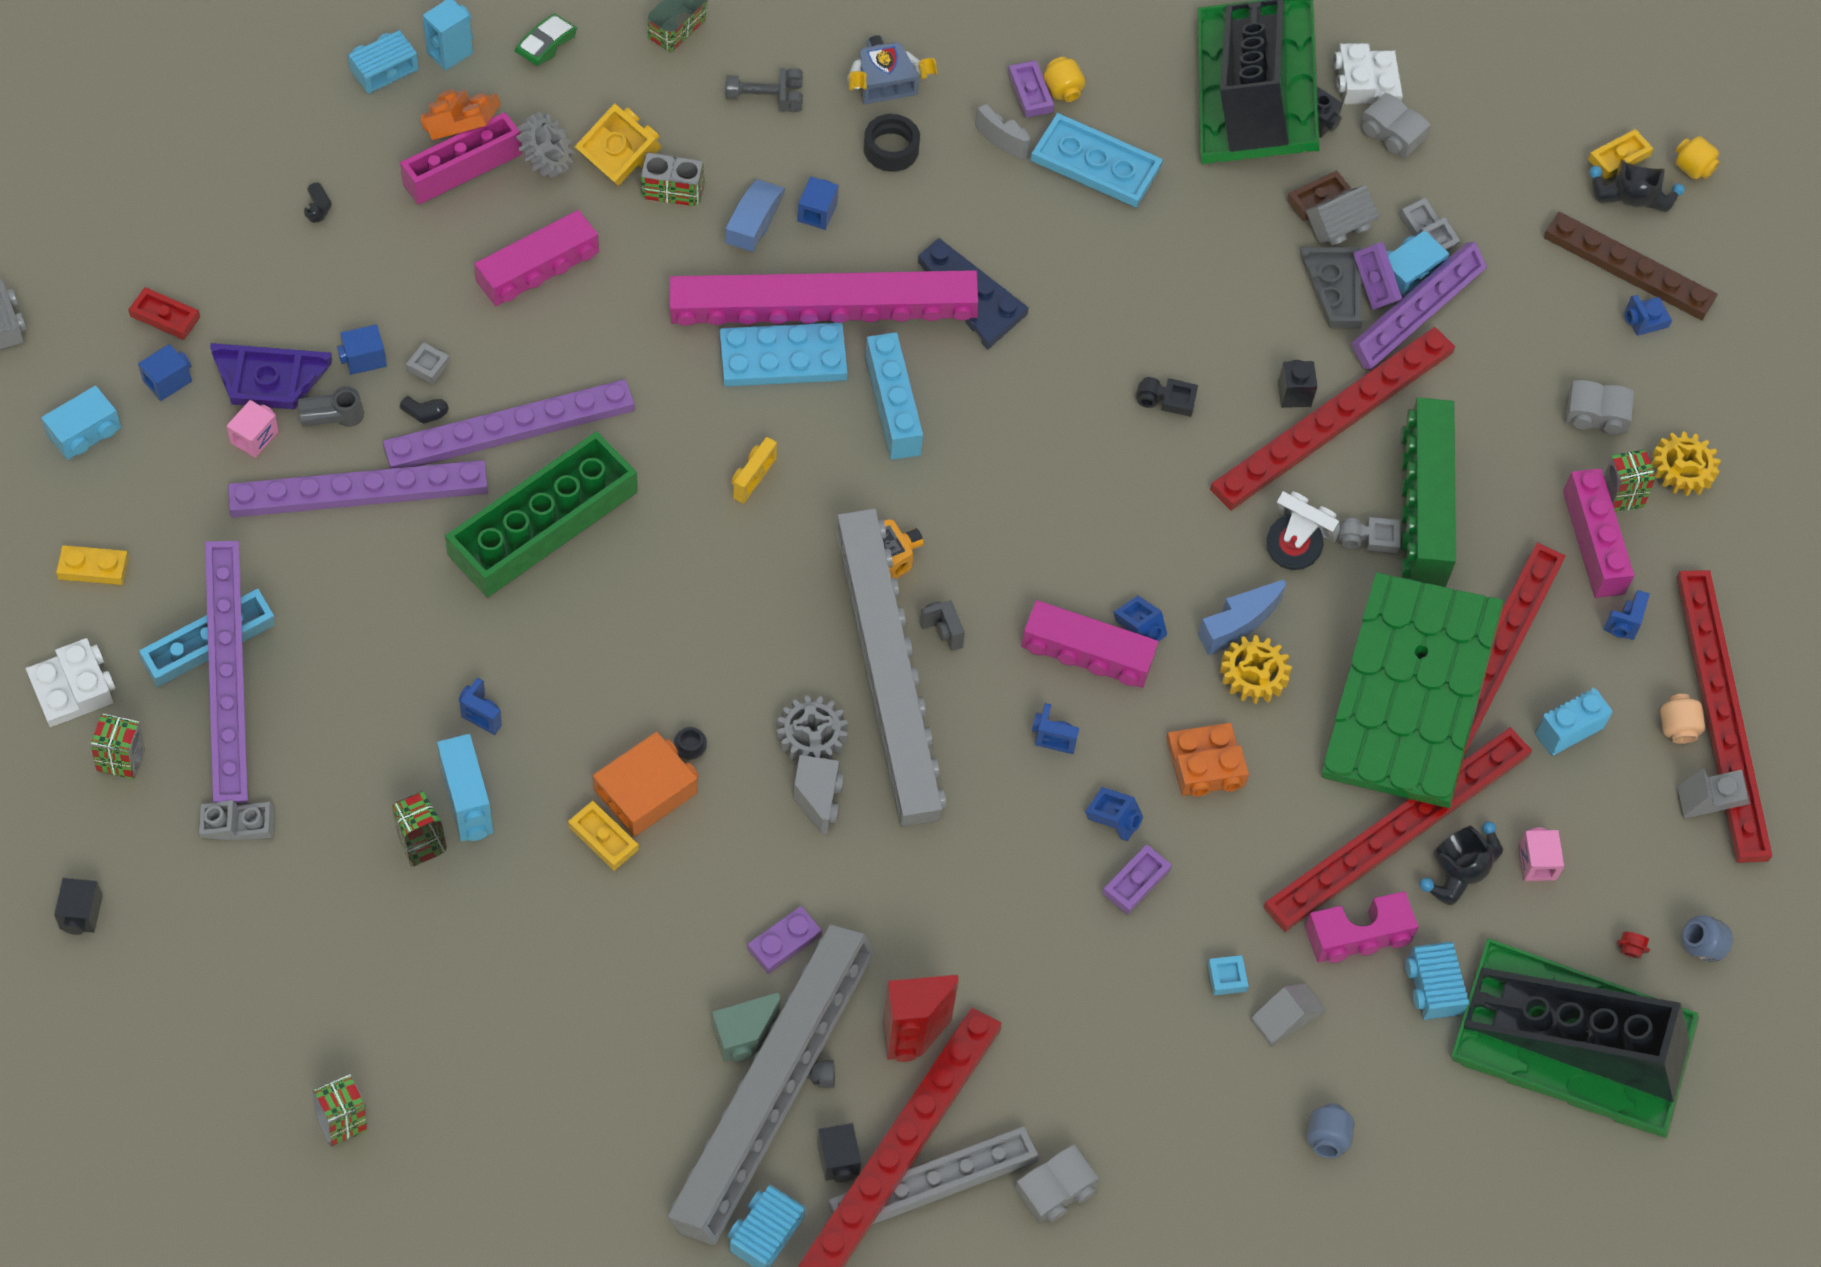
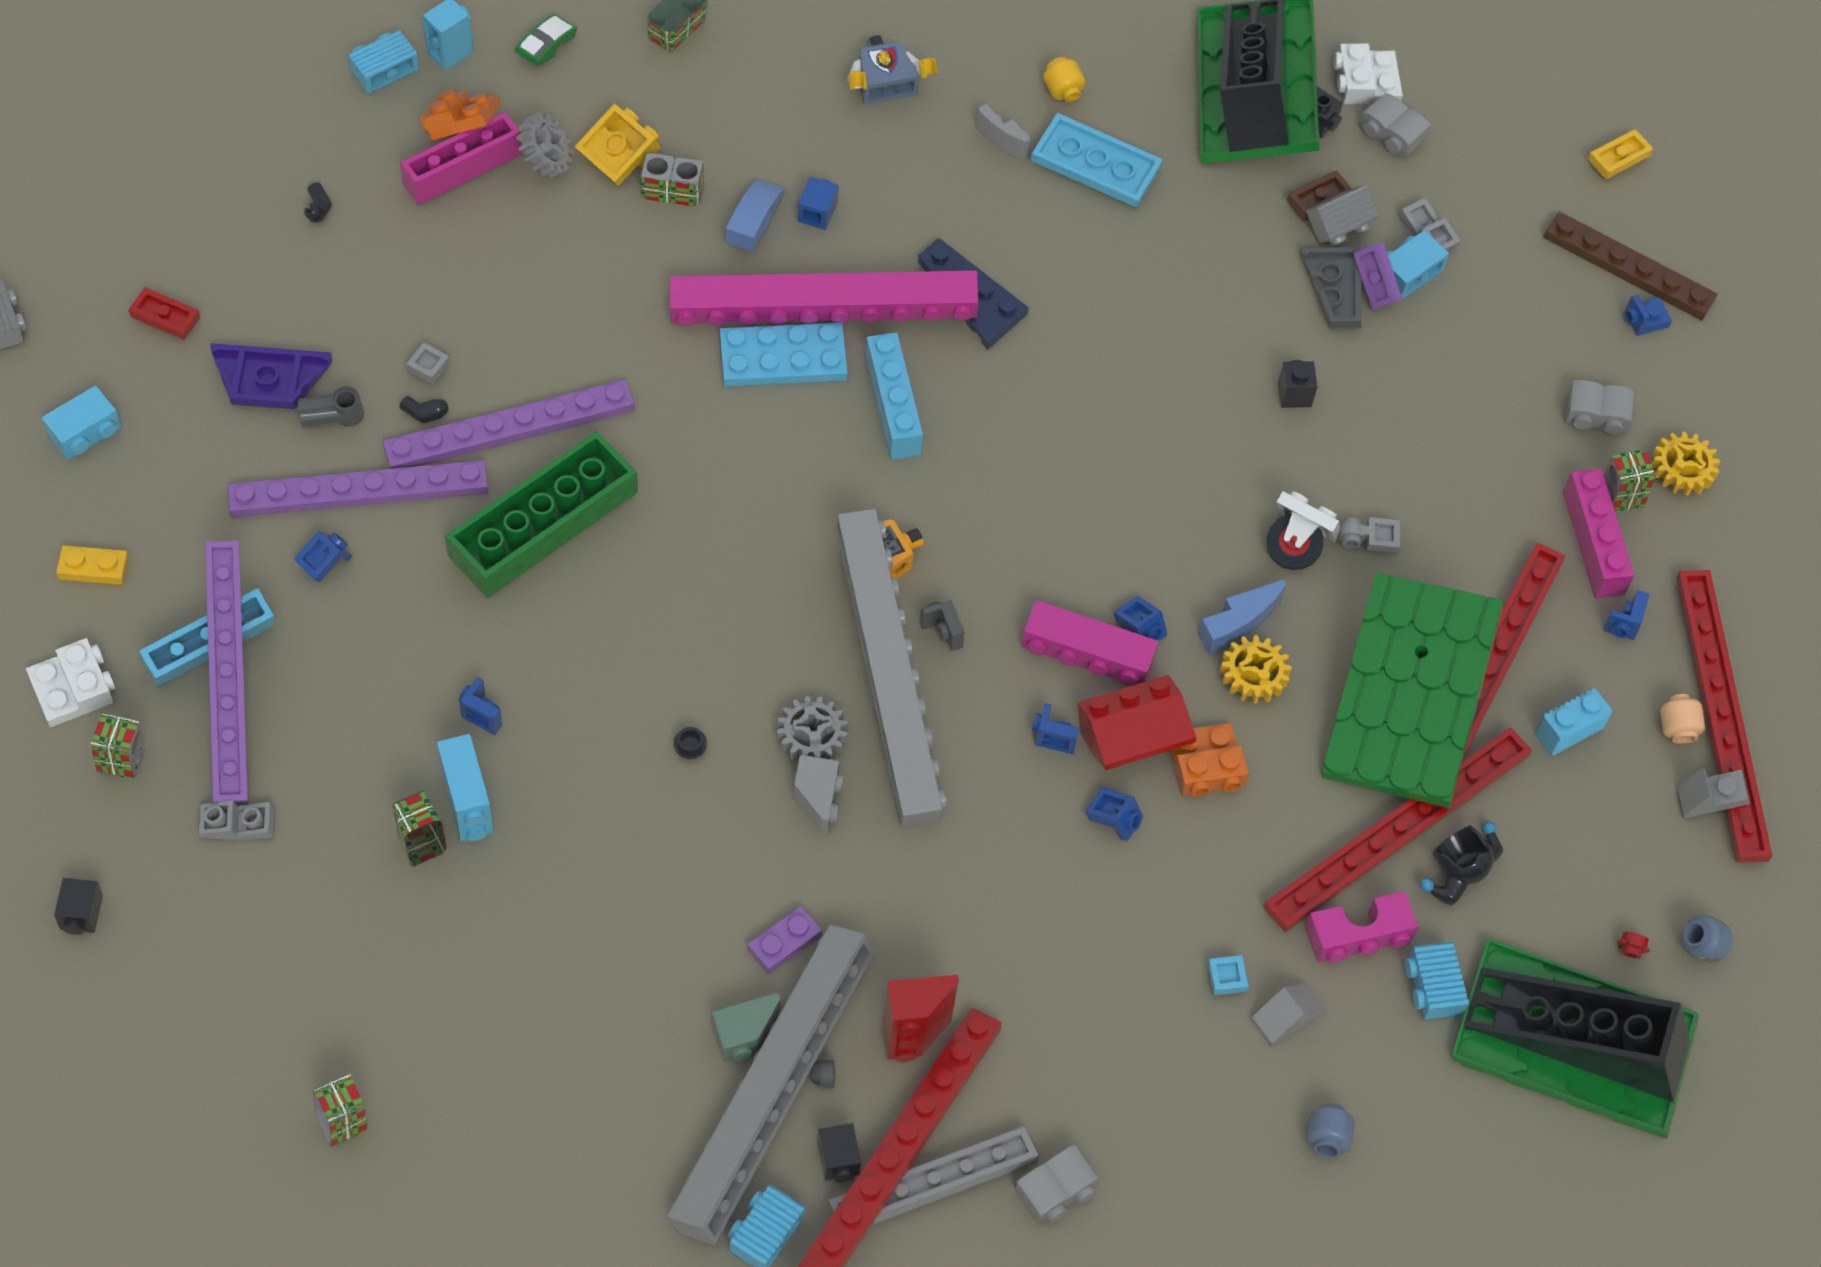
(165, 371): blue brick -> none
(252, 428): bright pink brick -> none
(322, 554): none -> blue bracket
(362, 349): blue brick -> none
(536, 258): dark pink brick -> none
(603, 835): yellow plate -> none
(645, 783): orange brick -> none
(759, 462): yellow plate -> none
(788, 78): dark grey bar -> none
(889, 160): black tyre -> none
(1030, 89): medium lavender plate -> none
(1136, 722): none -> red slope
(1137, 879): medium lavender plate -> none
(1177, 395): black plate -> none
(1332, 418): red plate -> none
(1419, 305): medium lavender plate -> none
(1428, 492): green brick -> none
(1541, 854): bright pink brick -> none
(1635, 187): black piece -> none
(1697, 158): yellow head -> none

